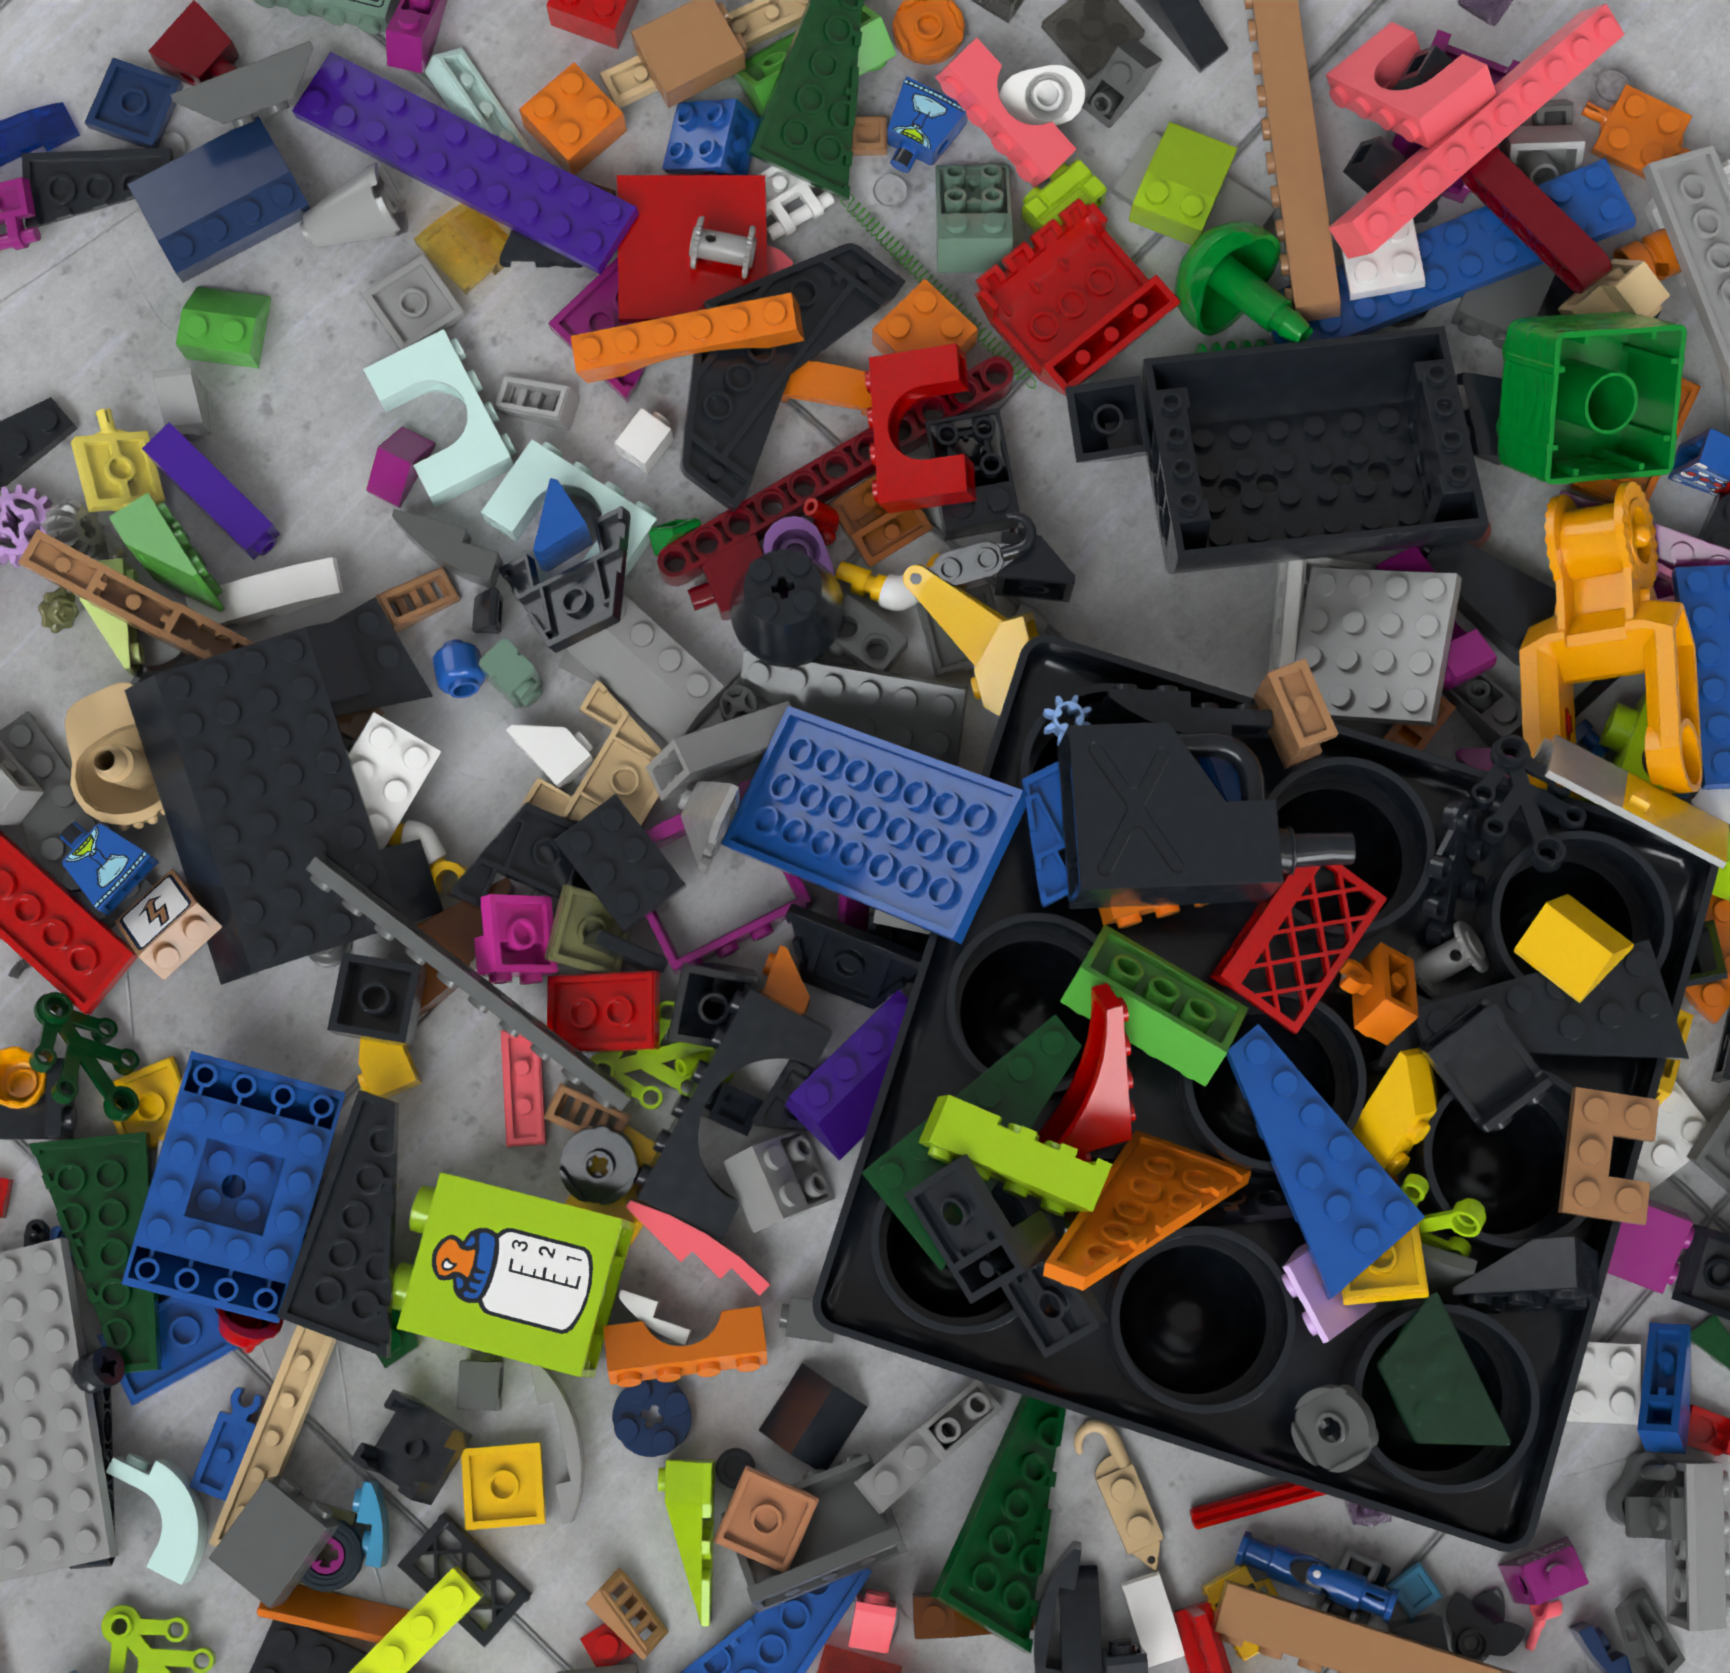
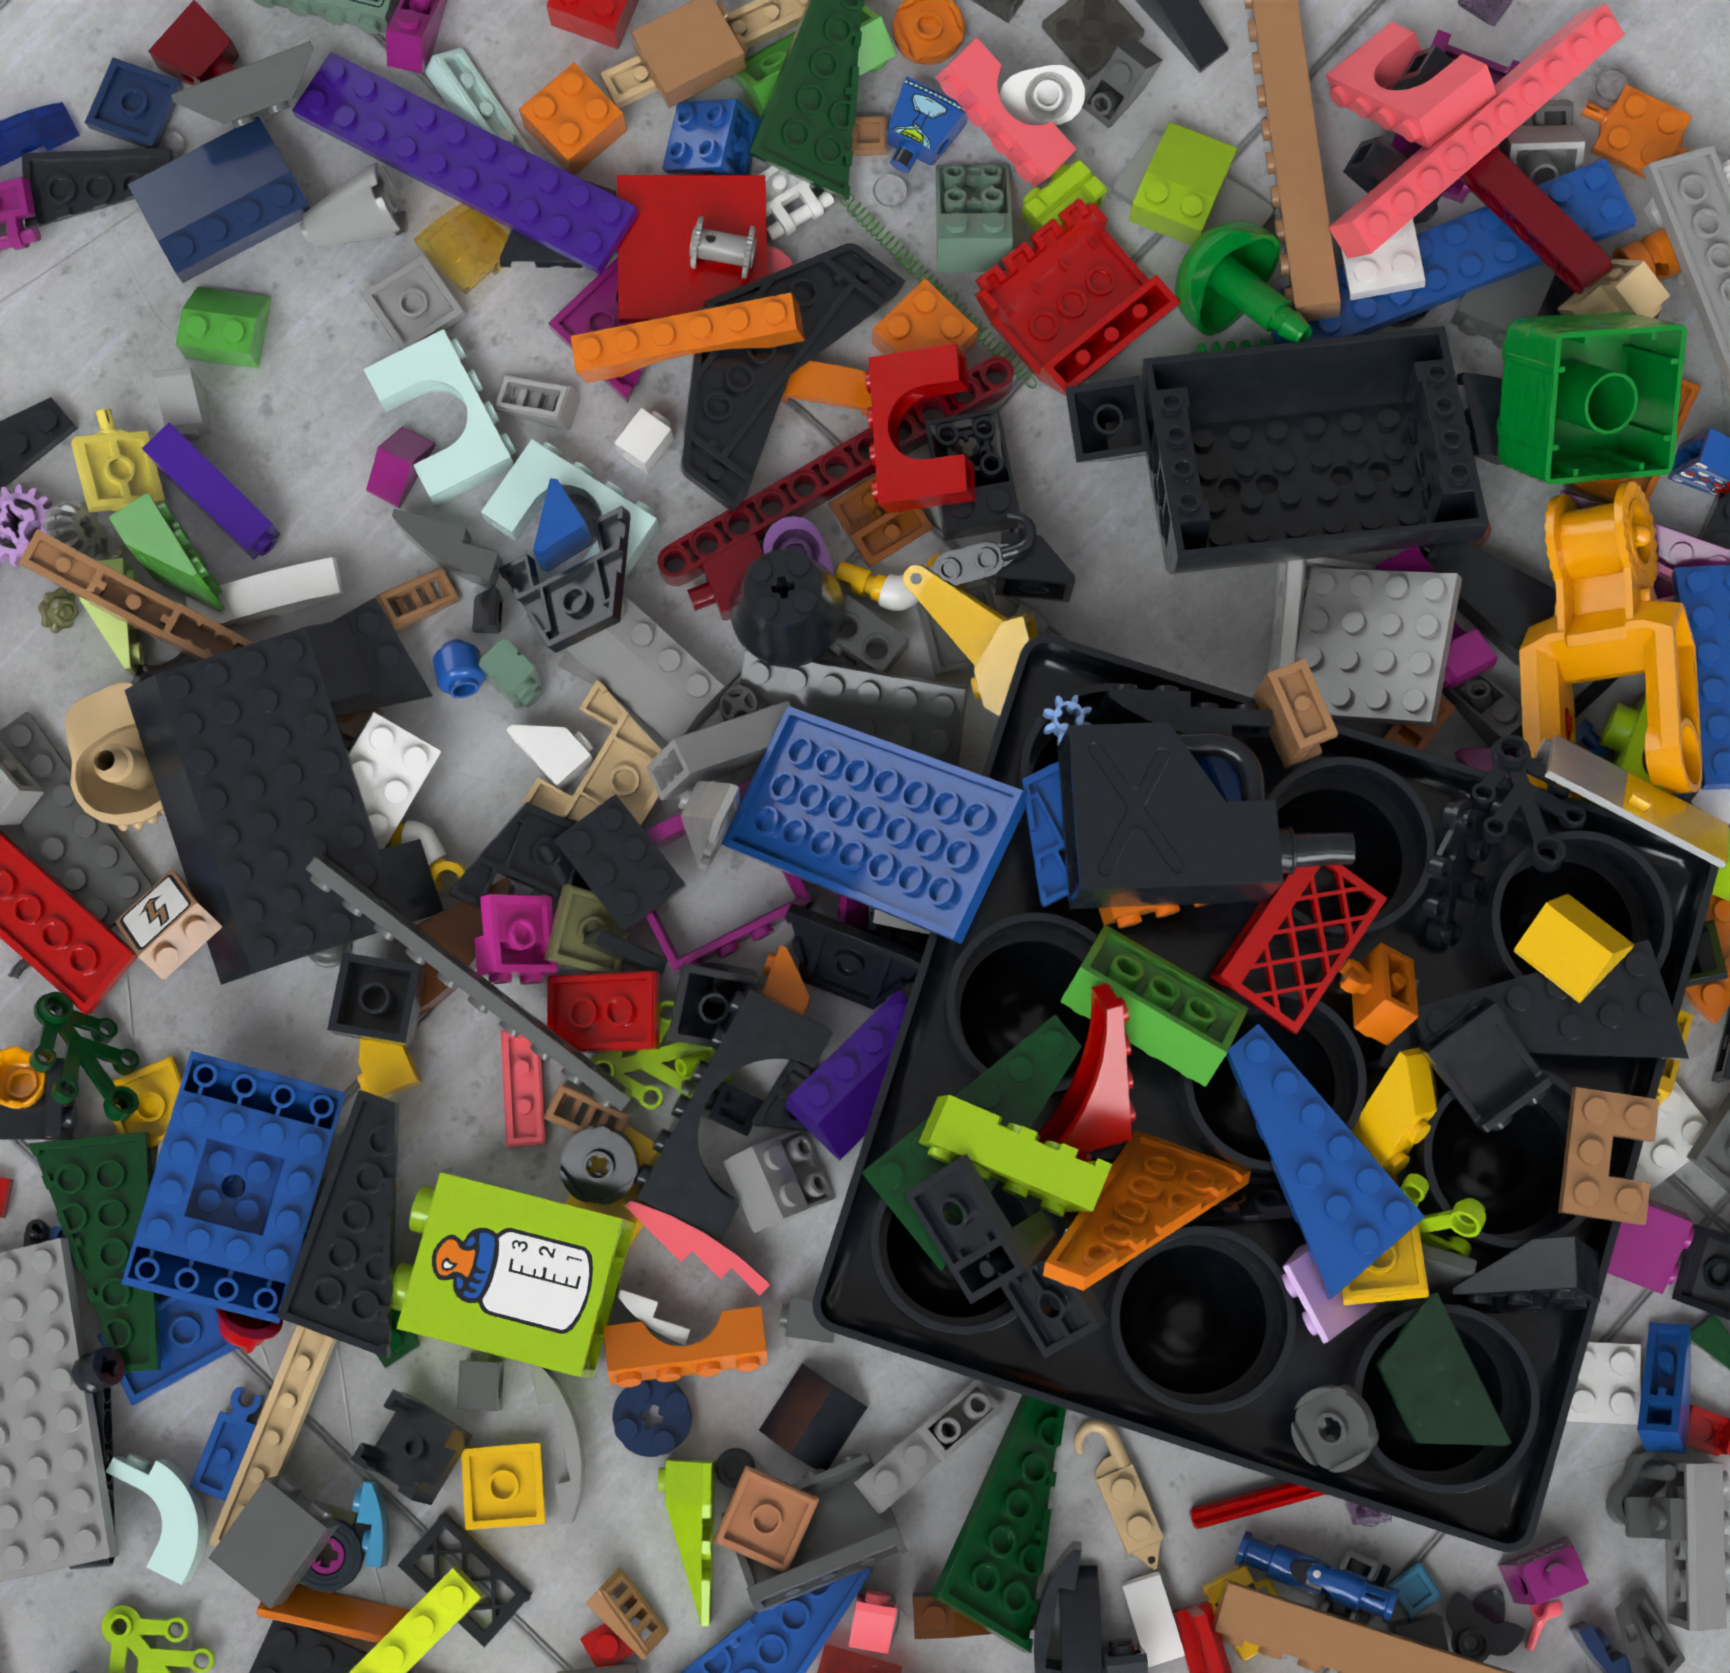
(104, 864): blue torso -> none
(671, 531): green slope -> none
(825, 519): red arm -> none
(1446, 961): light grey hose -> none

